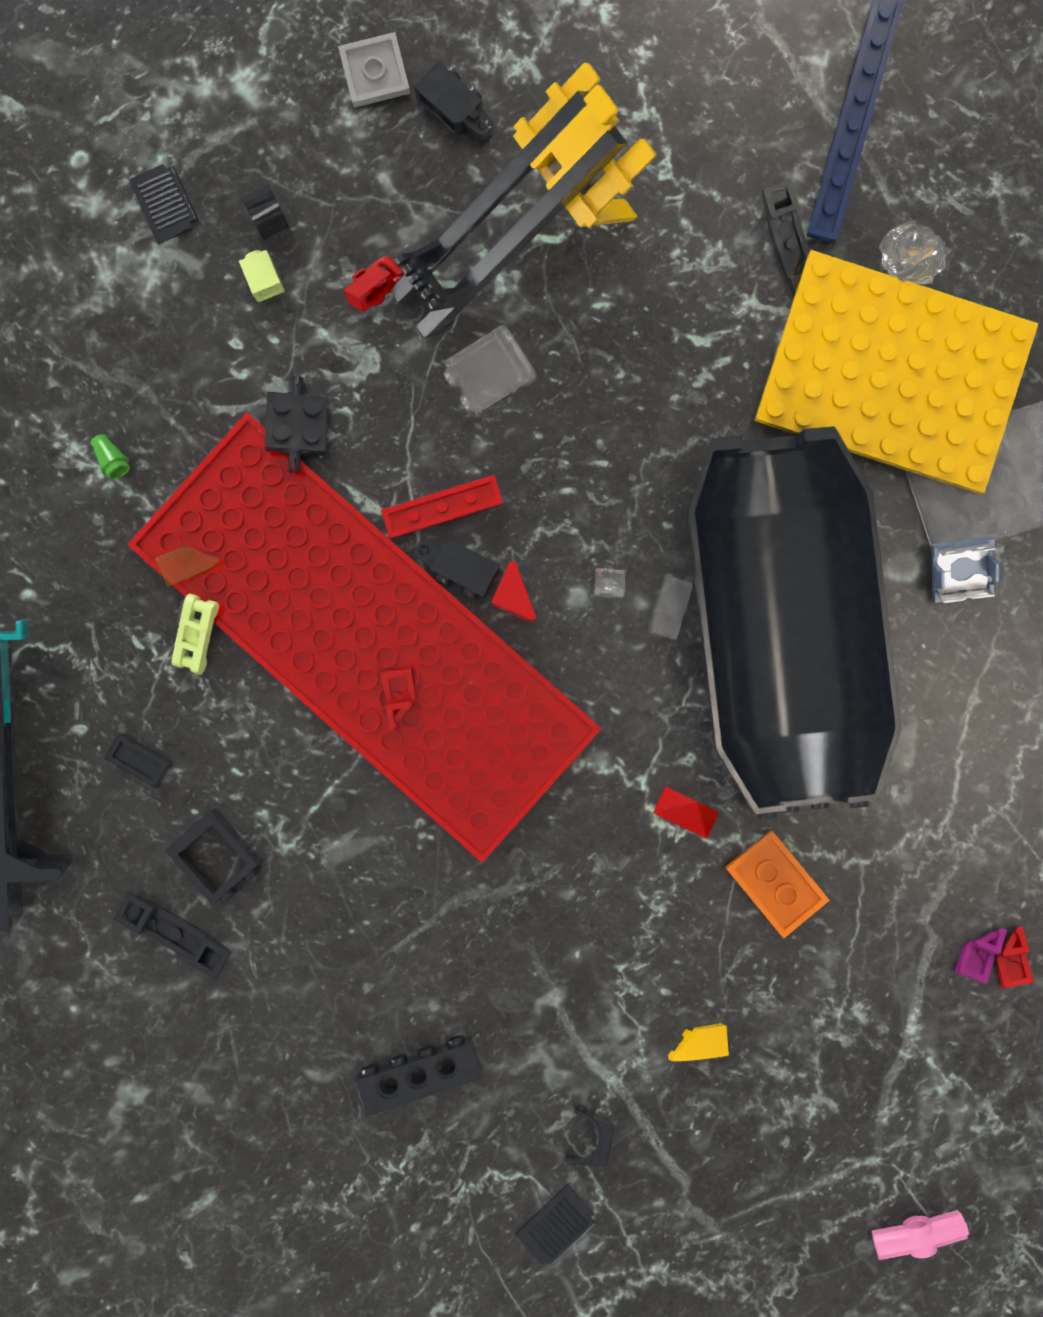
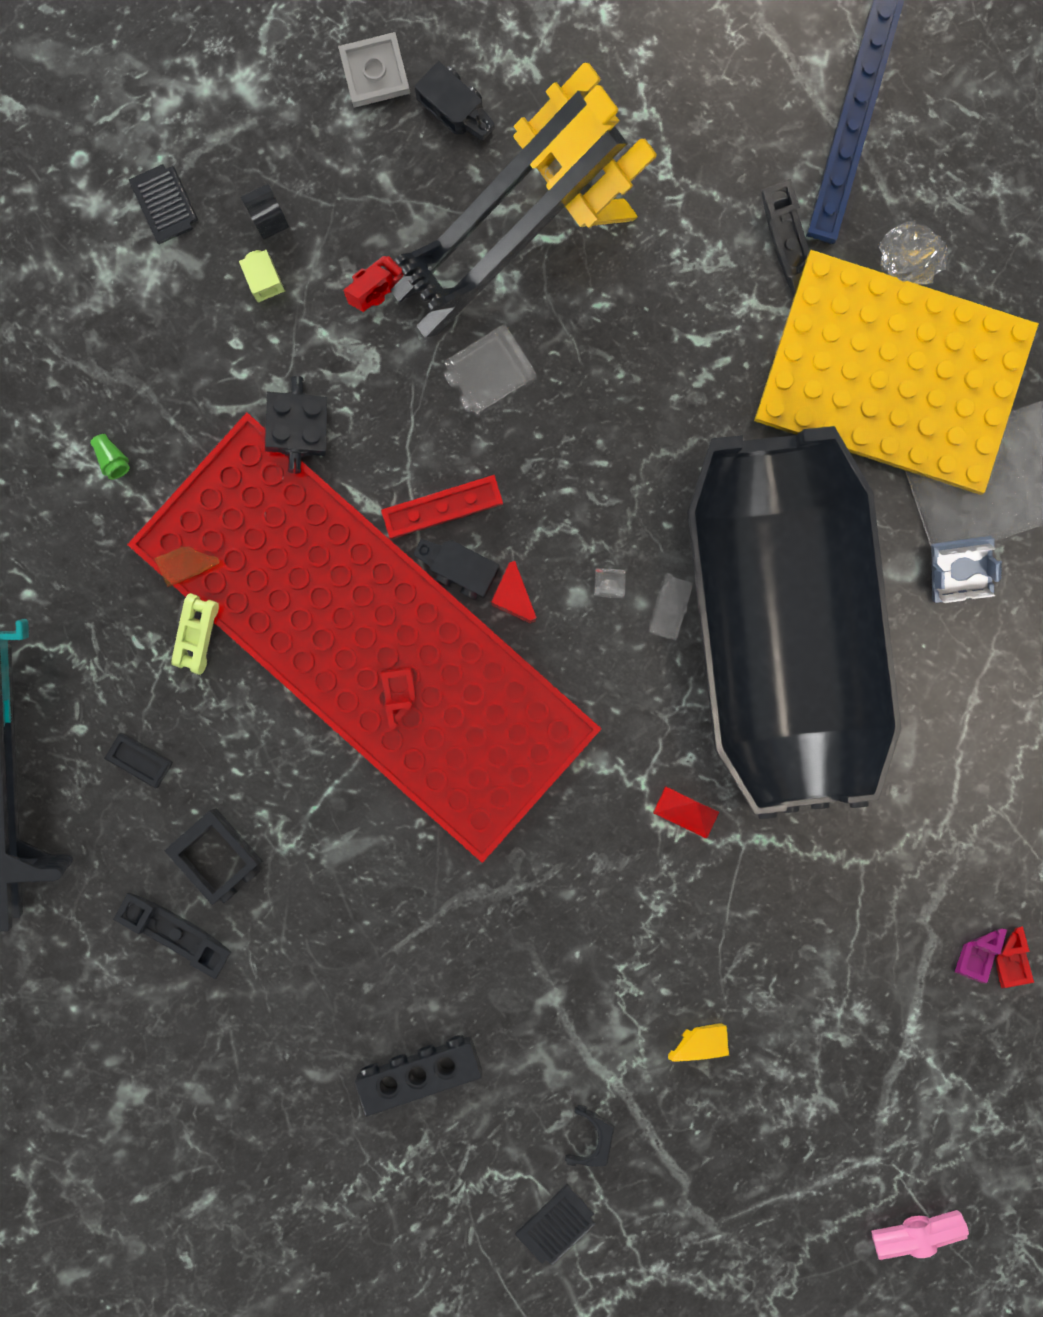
(777, 883): orange plate -> none

